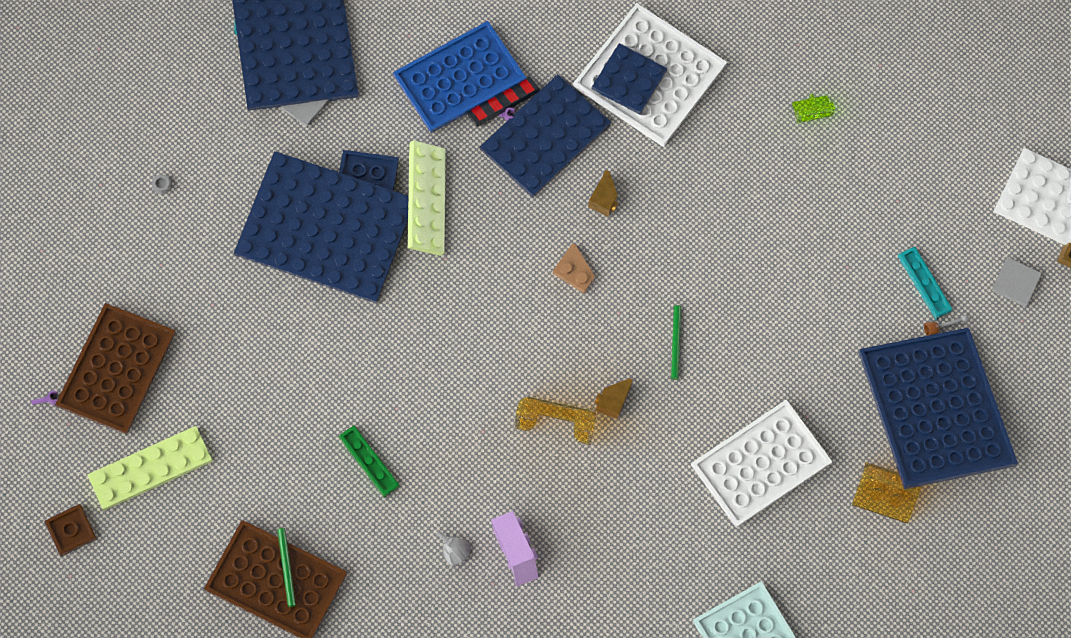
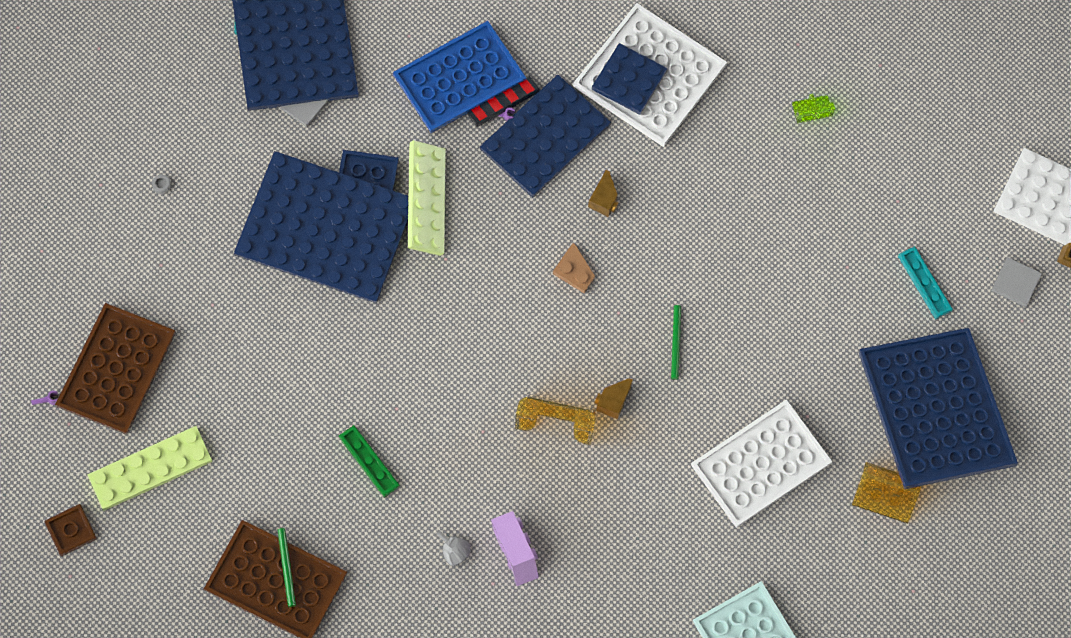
(933, 327): hinge -> none

